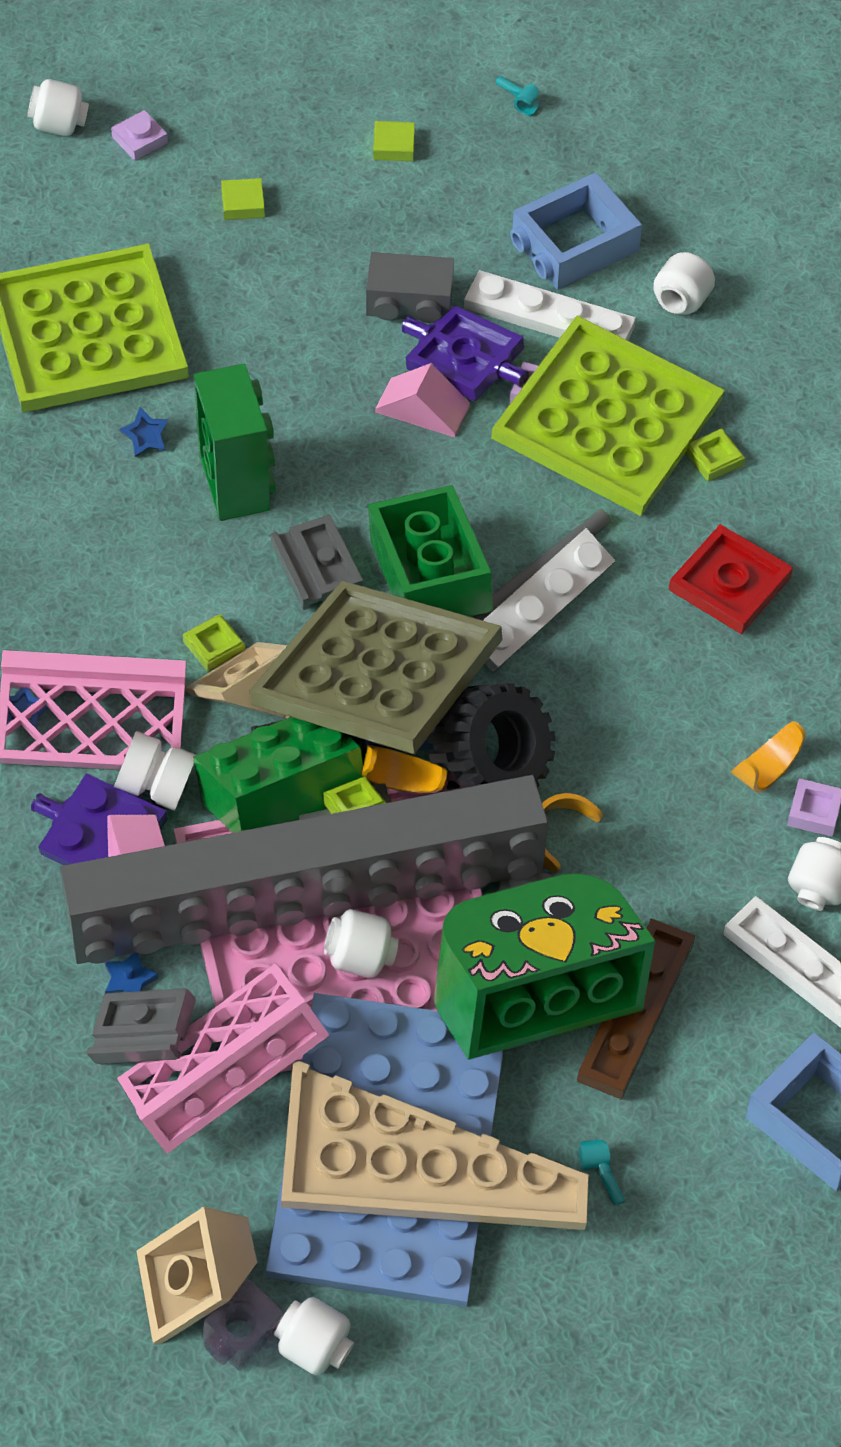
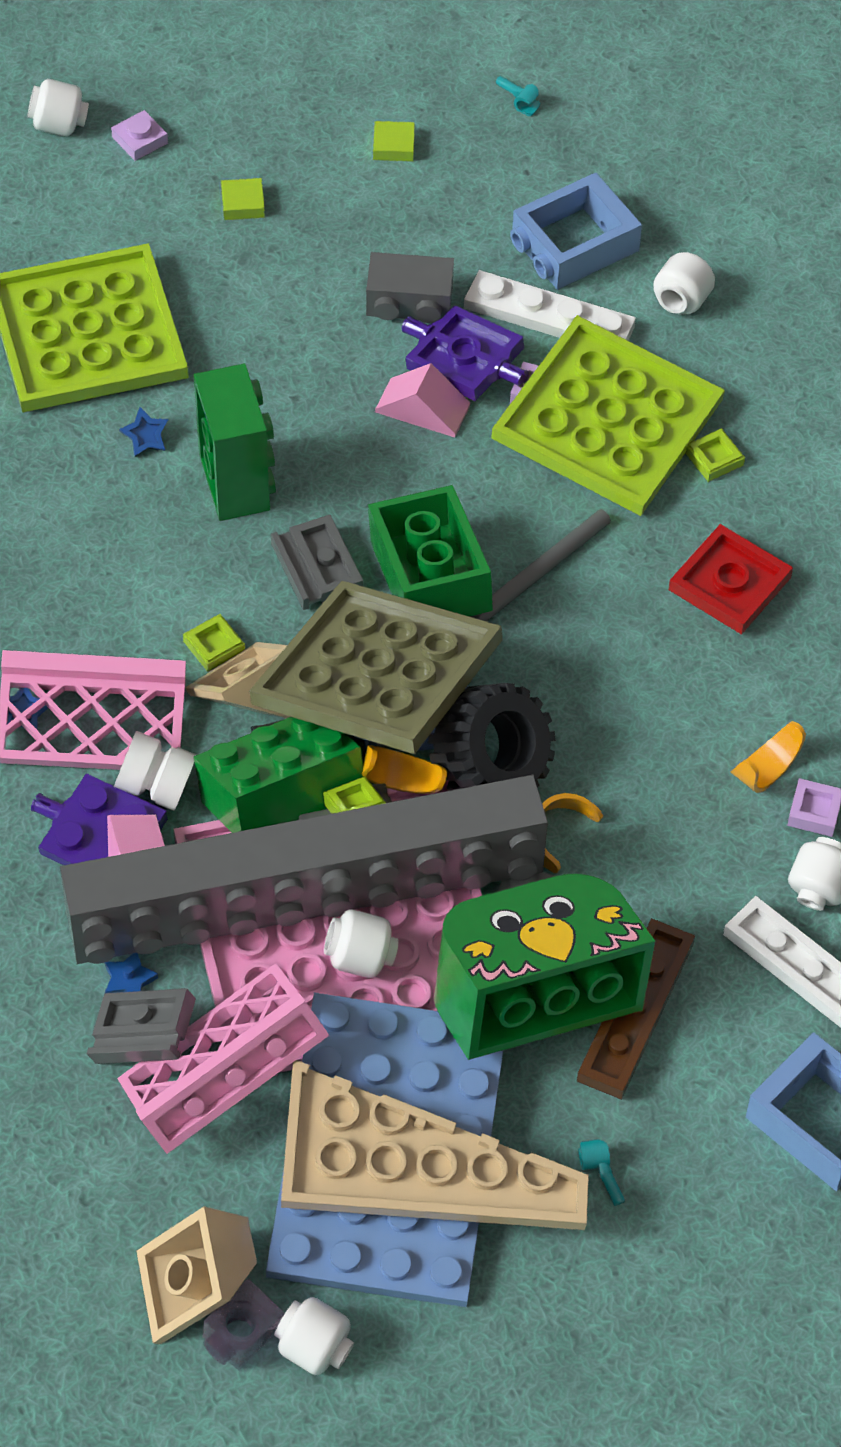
(547, 594): white plate -> none

